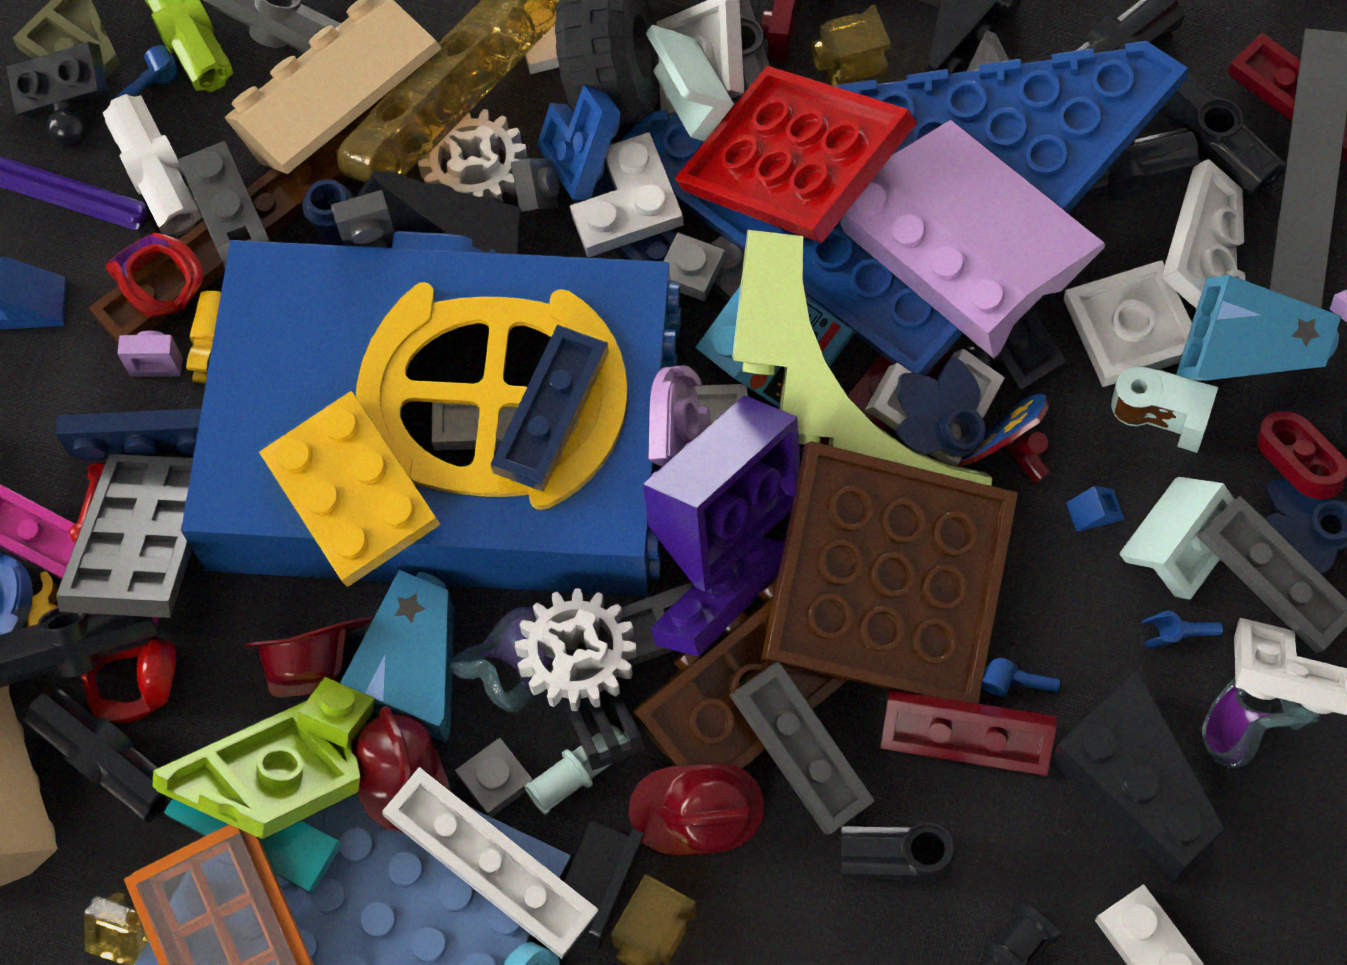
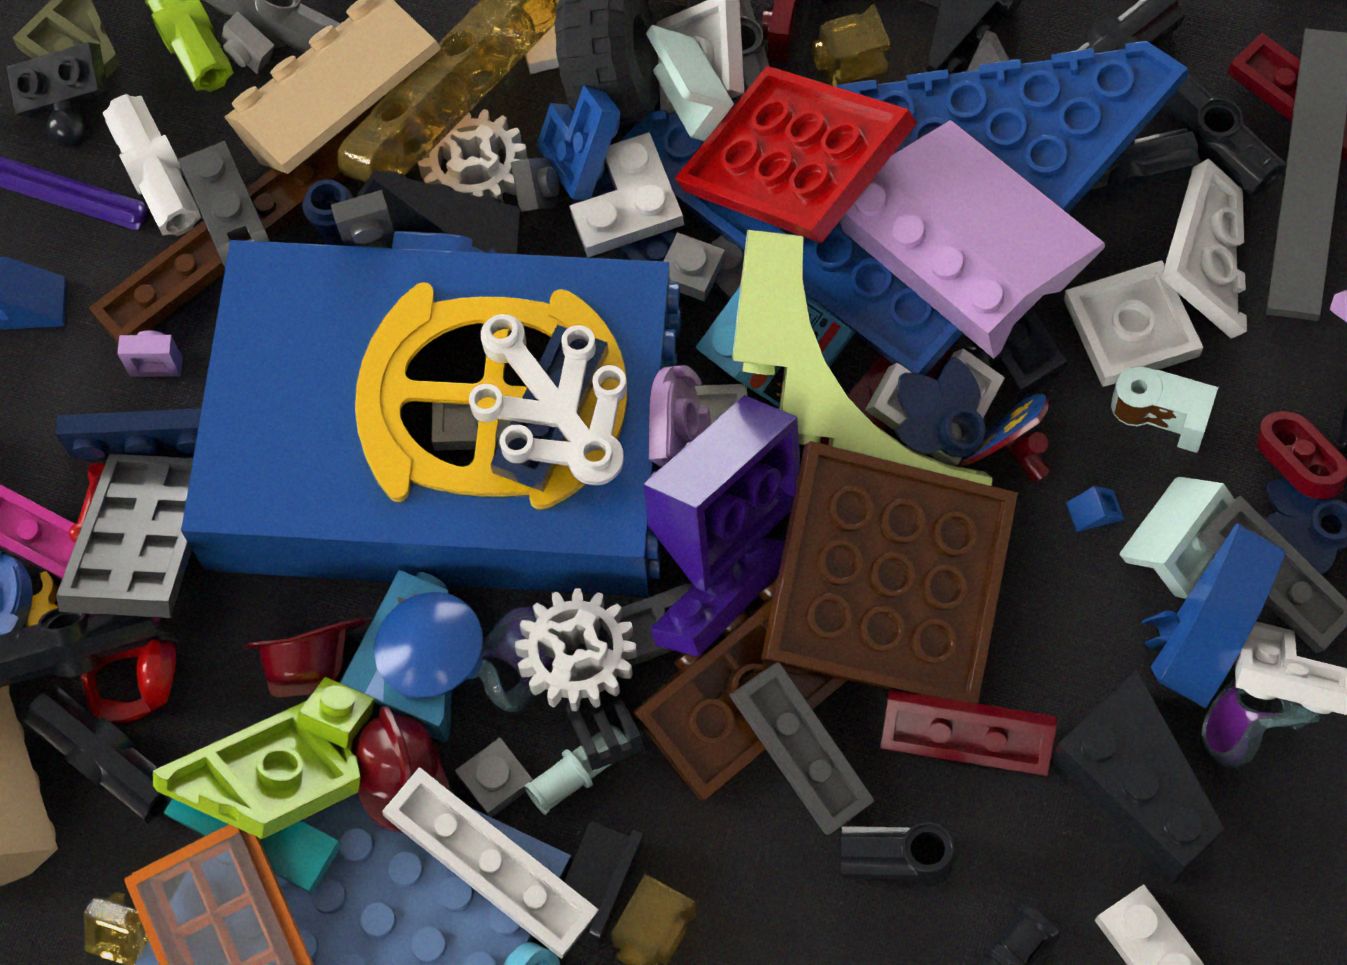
(140, 253): red piece -> none
(161, 70): blue hand -> none
(203, 335): yellow bar -> none
(246, 43): none -> light grey plate
(349, 488): yellow plate -> none
(428, 645): none -> blue dish
(554, 405): none -> white plant
(696, 808): dark red piece -> none
(1002, 672): blue hand -> none
(1219, 616): none -> blue slope
(1254, 332): dark azure slope -> none

